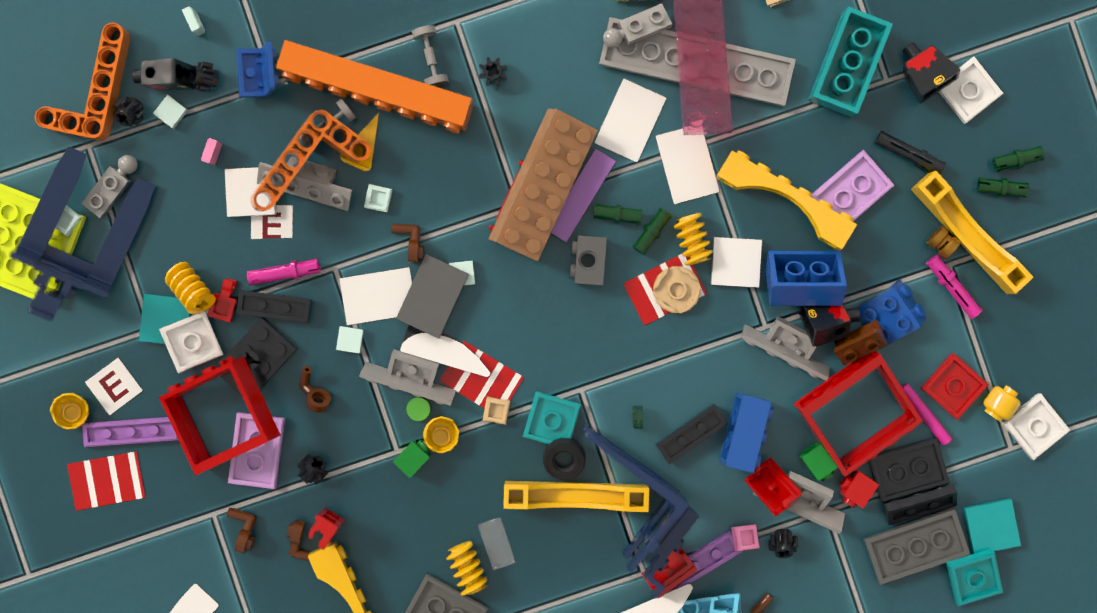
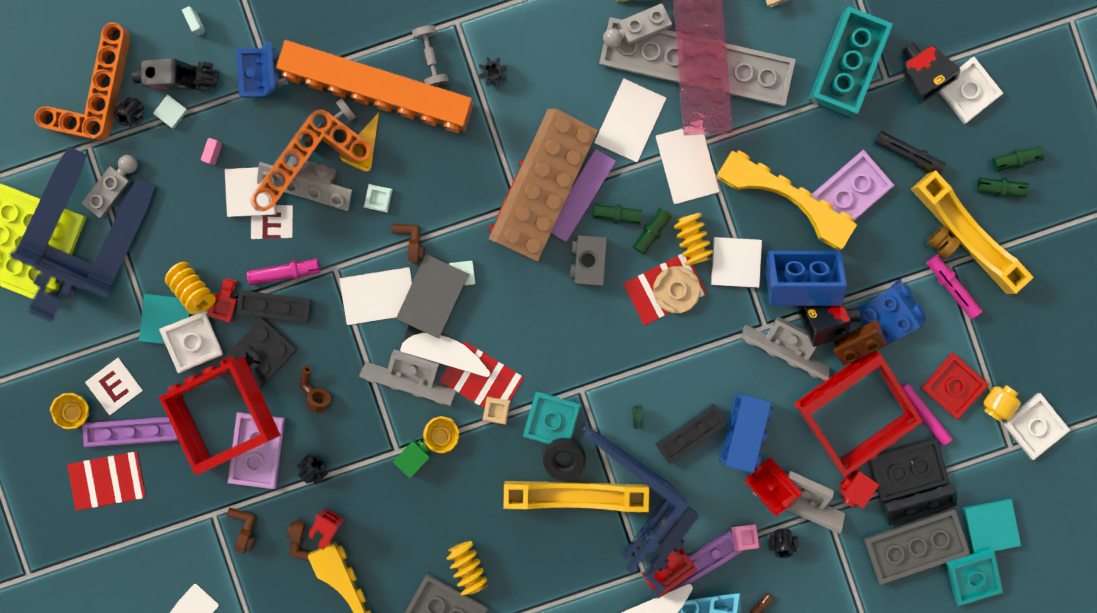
(68, 221): light aqua tile -> none
(350, 339): light aqua tile -> none
(418, 408): bright green tile -> none
(496, 543): clear tile -> none
(818, 462): green brick -> none

